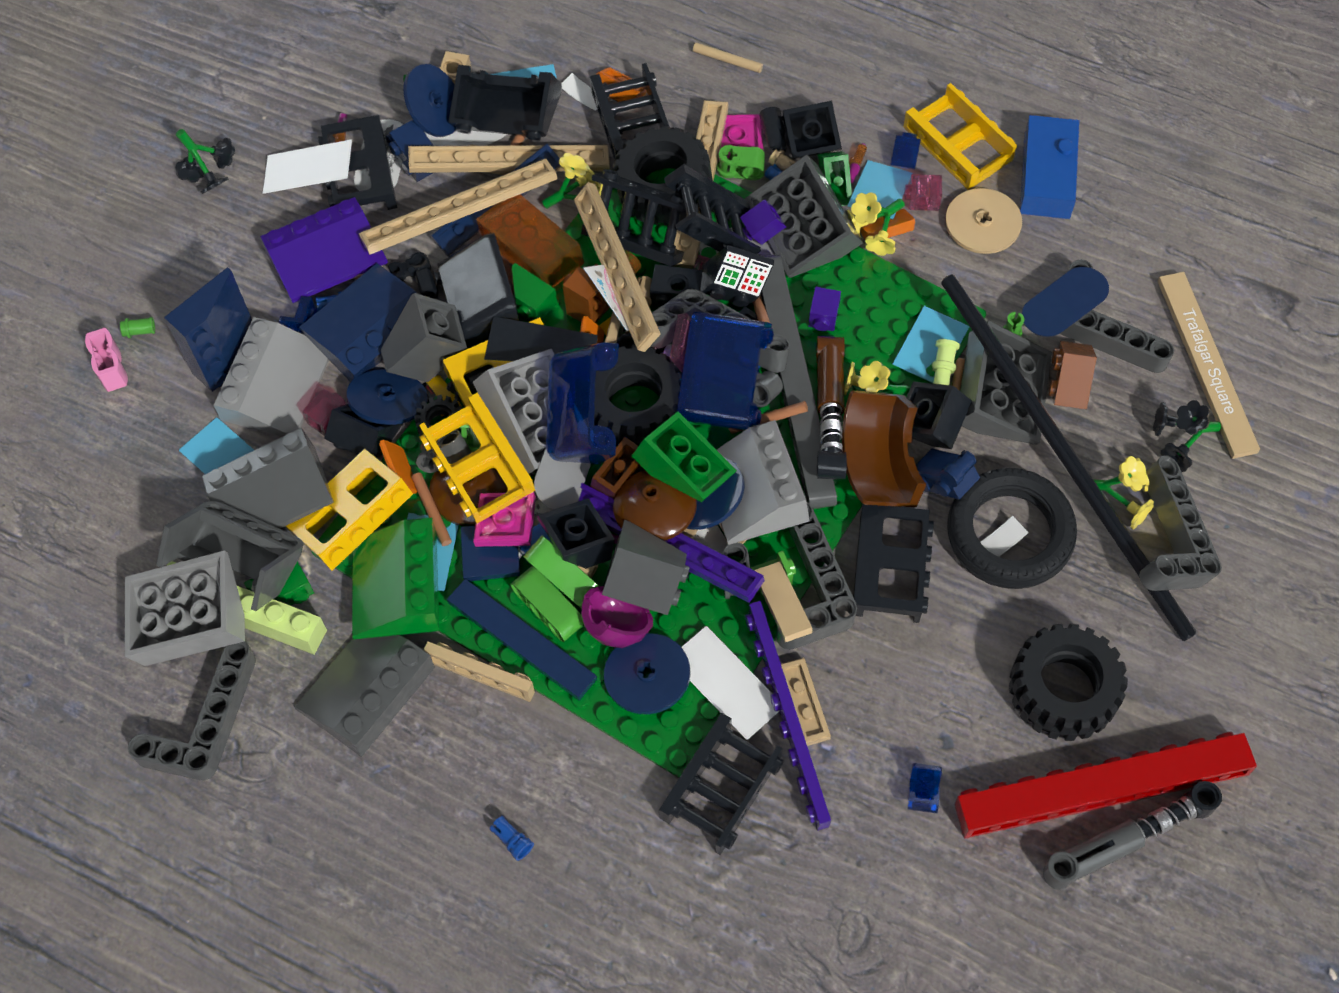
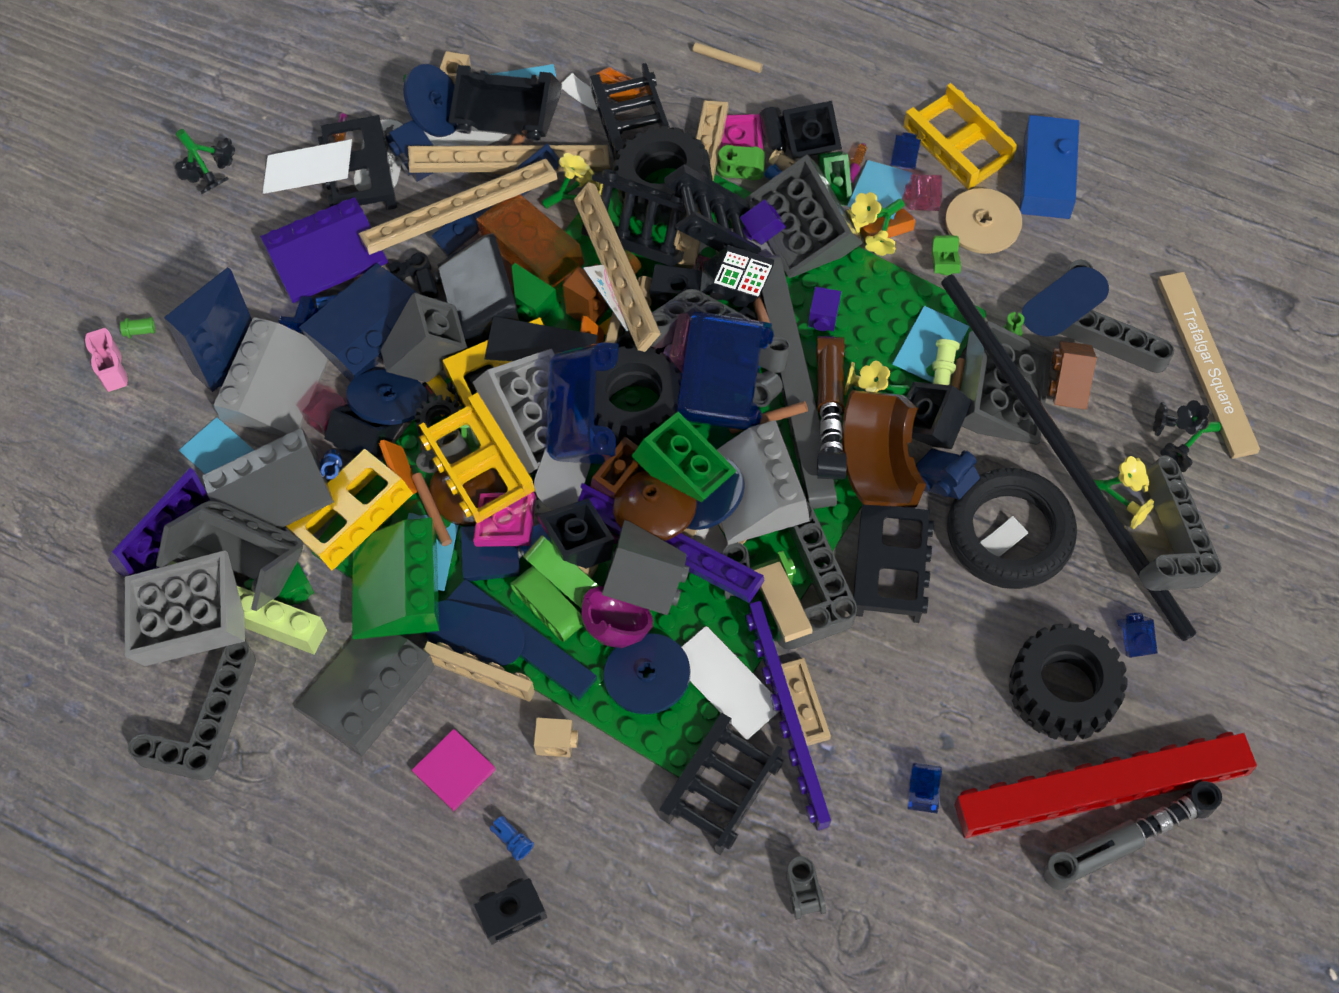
(141, 547): none -> dark purple slope
(331, 464): none -> blue pin
(453, 770): none -> dark pink tile
(479, 631): none -> dark blue sticker
(500, 926): none -> black brick
(555, 737): none -> tan brick
(805, 893): none -> dark grey piece
(945, 255): none -> bright green bracket
(1138, 635): none -> clear blue bracket

